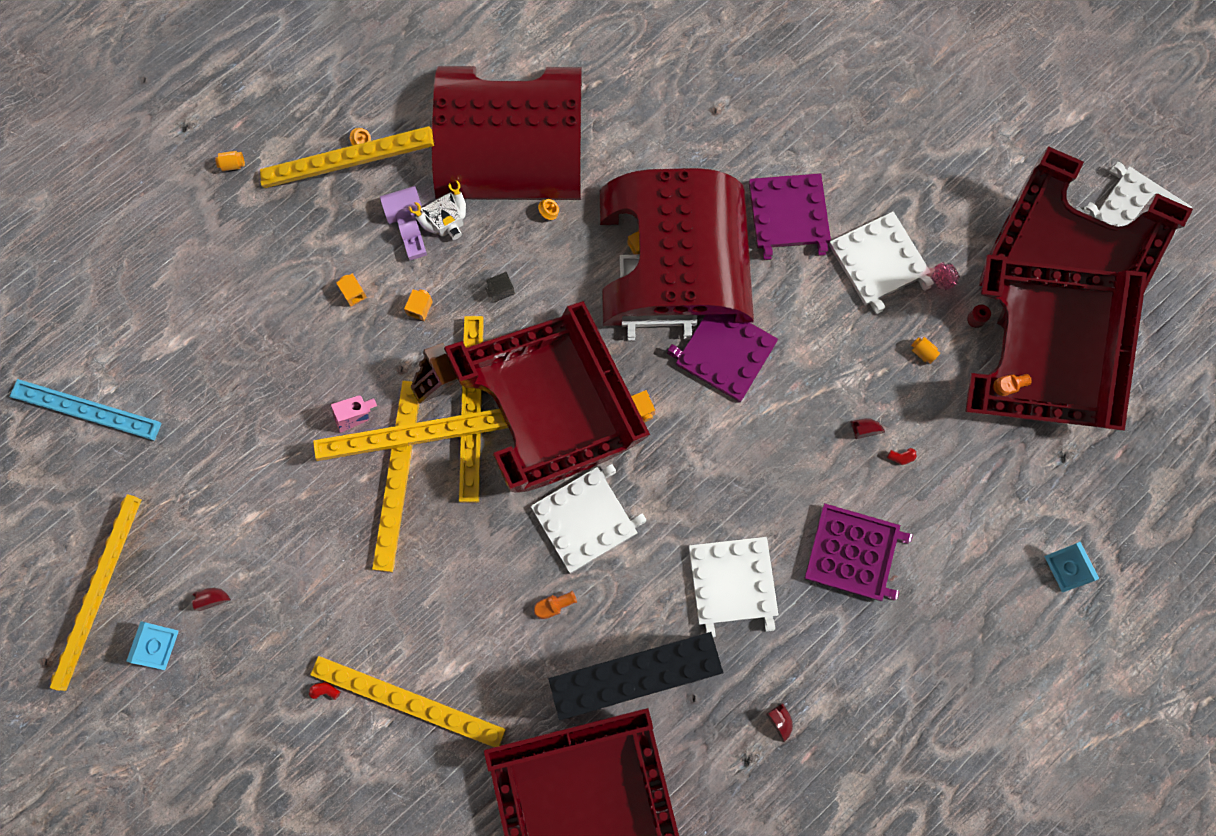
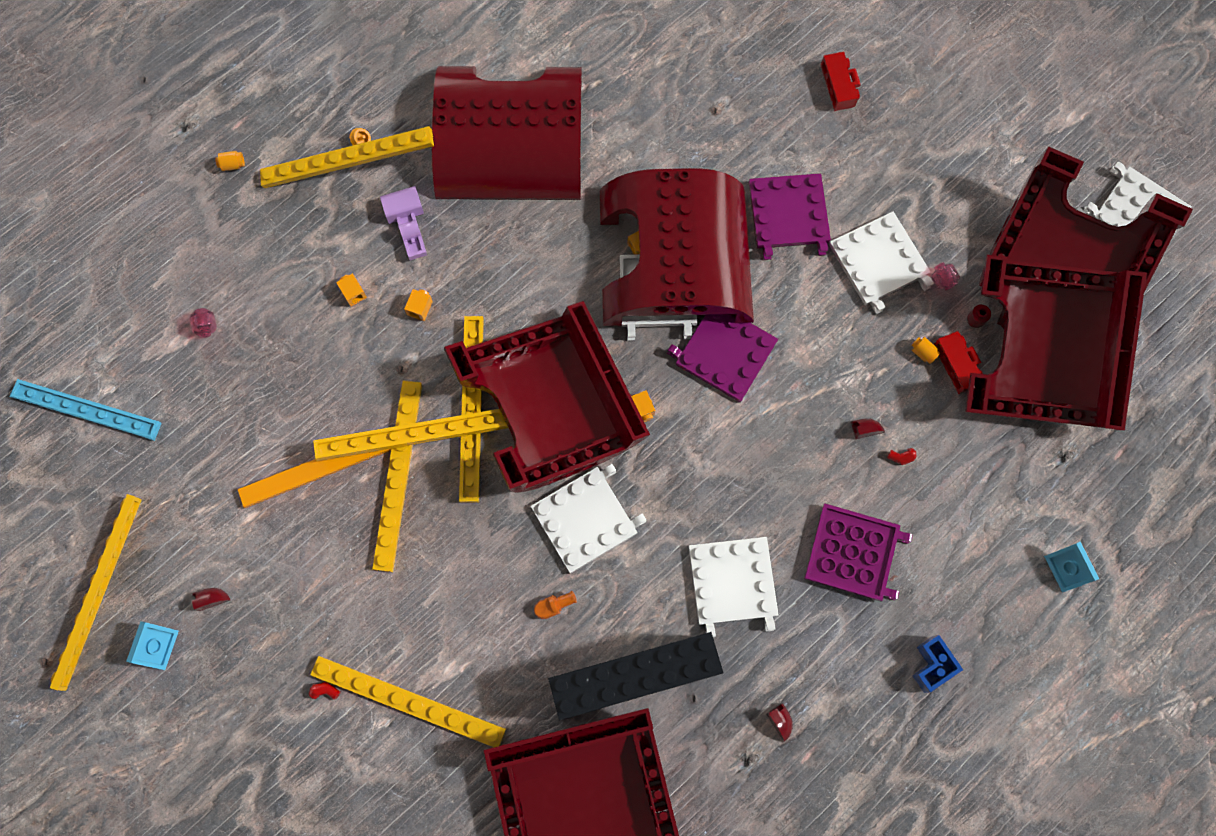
(203, 322): none -> clear pink head
(299, 476): none -> light orange tile
(352, 412): bright pink torso -> none
(434, 374): reddish brown wedge -> none
(443, 215): white torso -> none
(499, 287): clear smoke brick -> none
(548, 209): light orange hat -> none
(838, 81): none -> red piece
(940, 667): none -> blue brick
(957, 361): none -> red piece
(1010, 384): orange arm -> none

